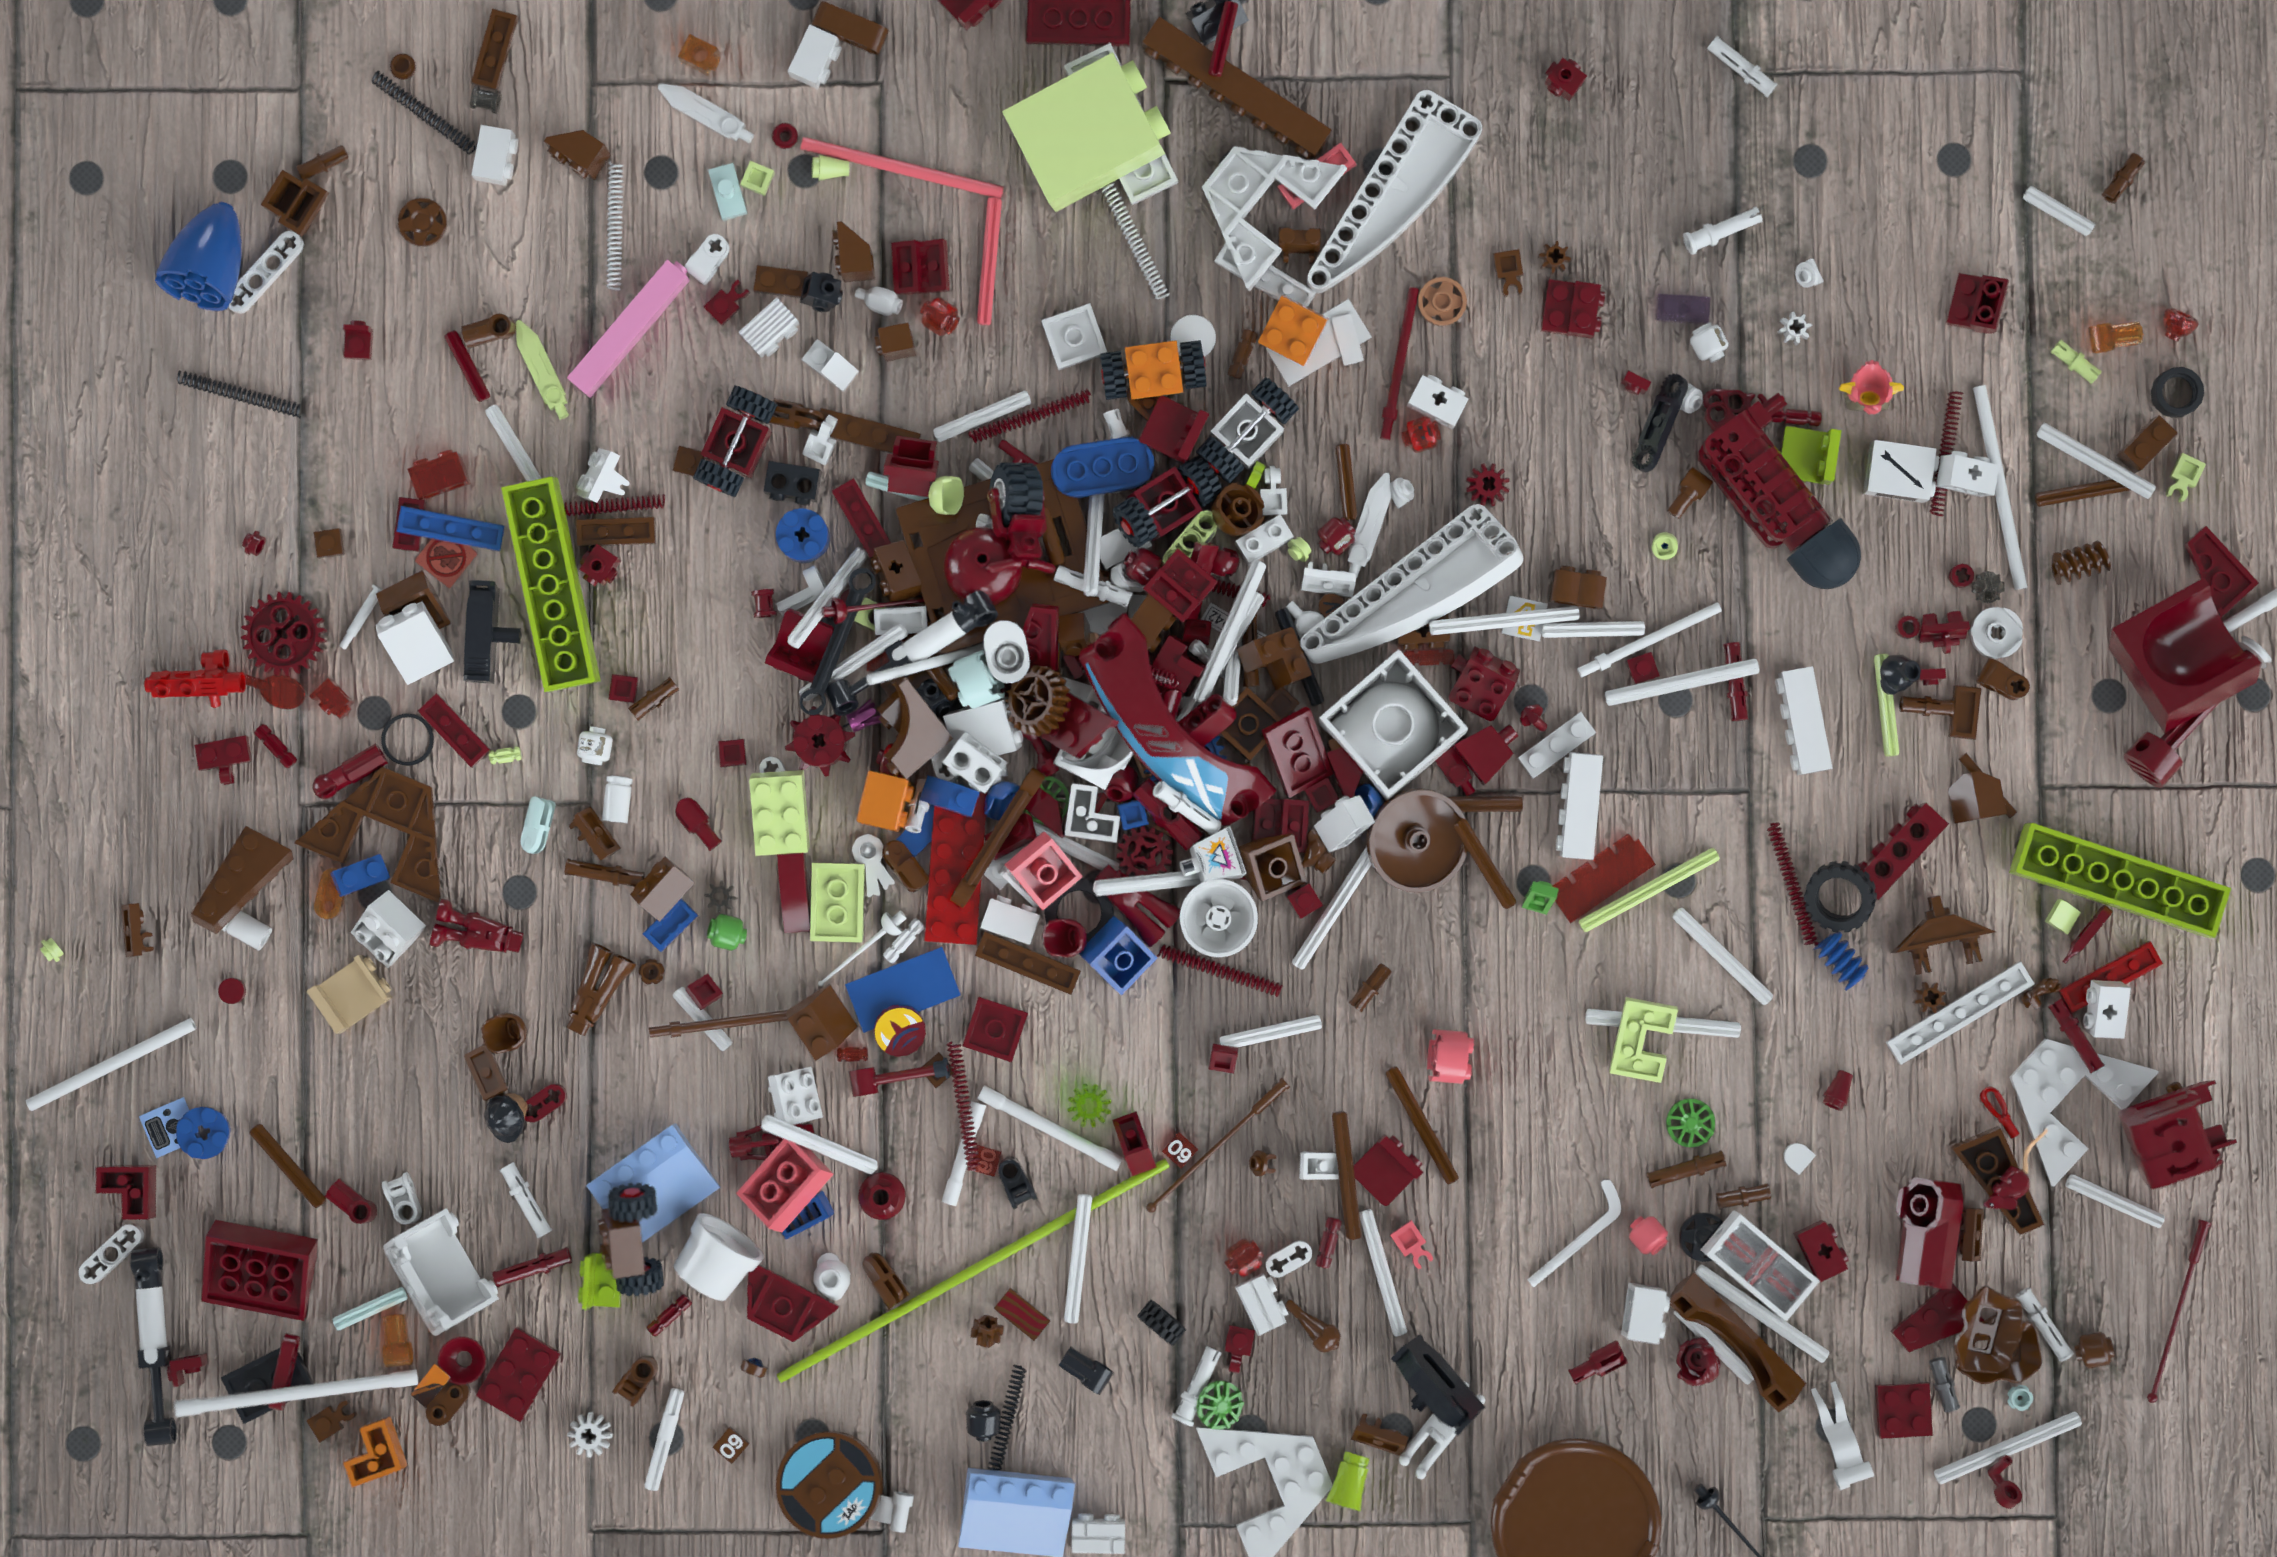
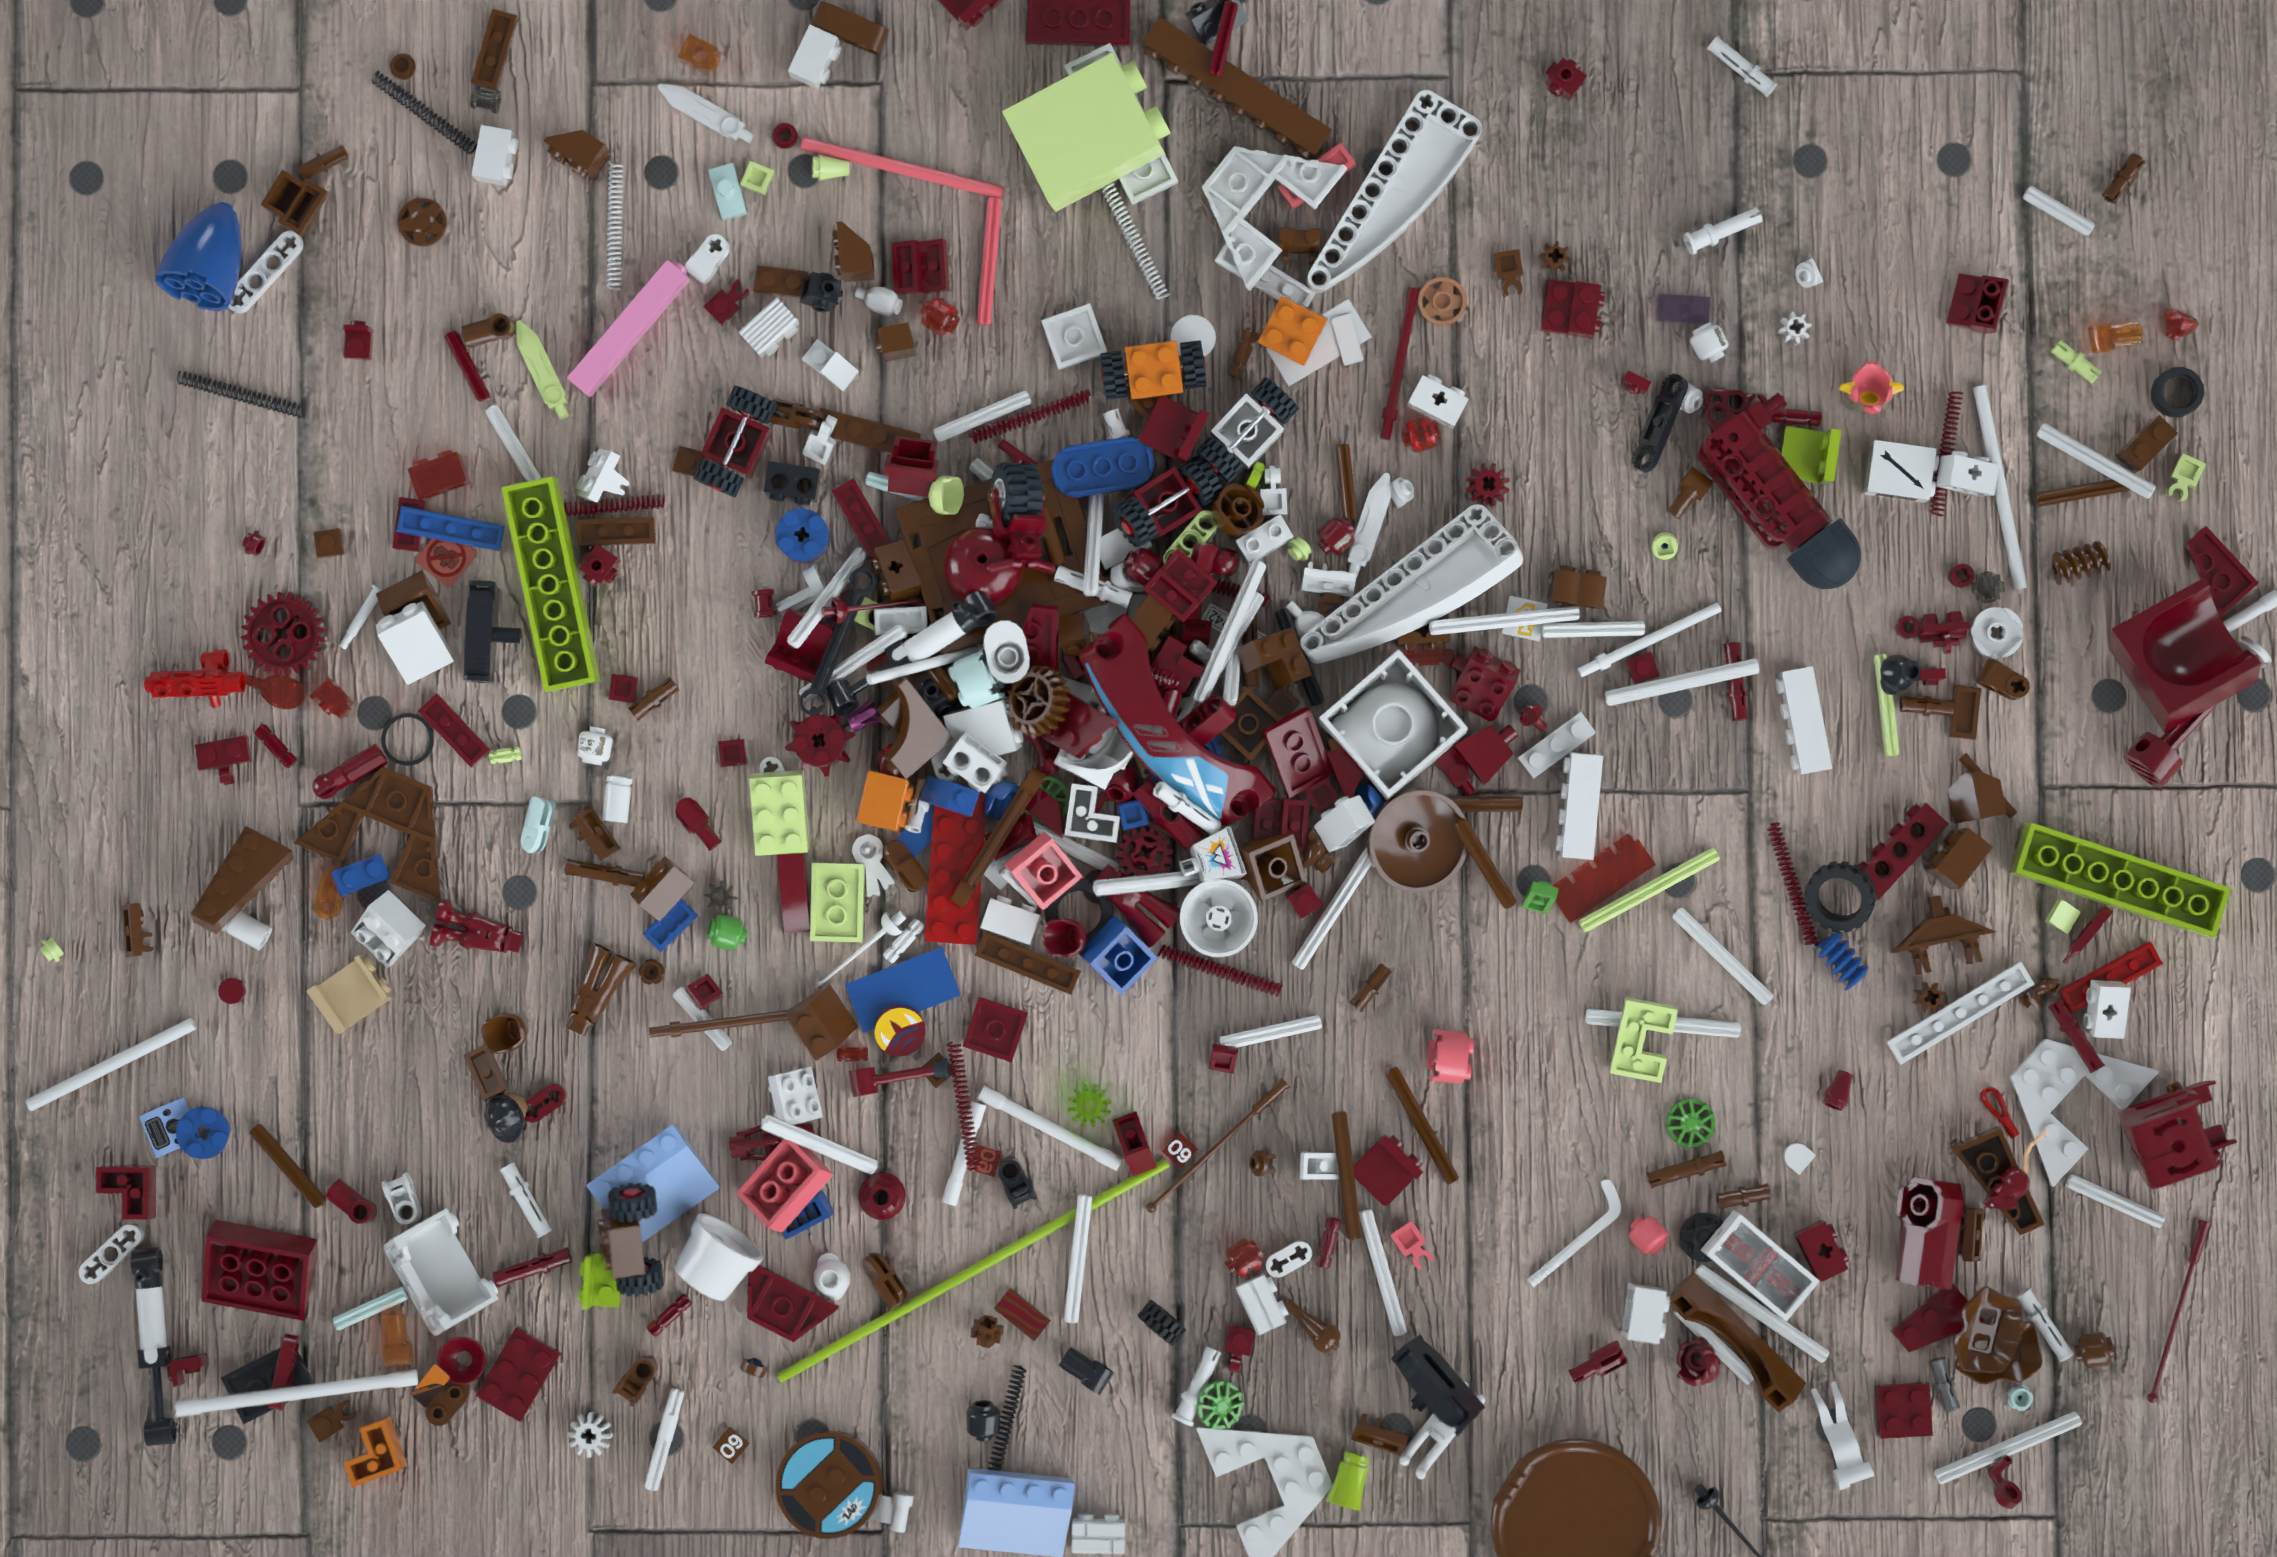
(1958, 858): none -> reddish brown piece

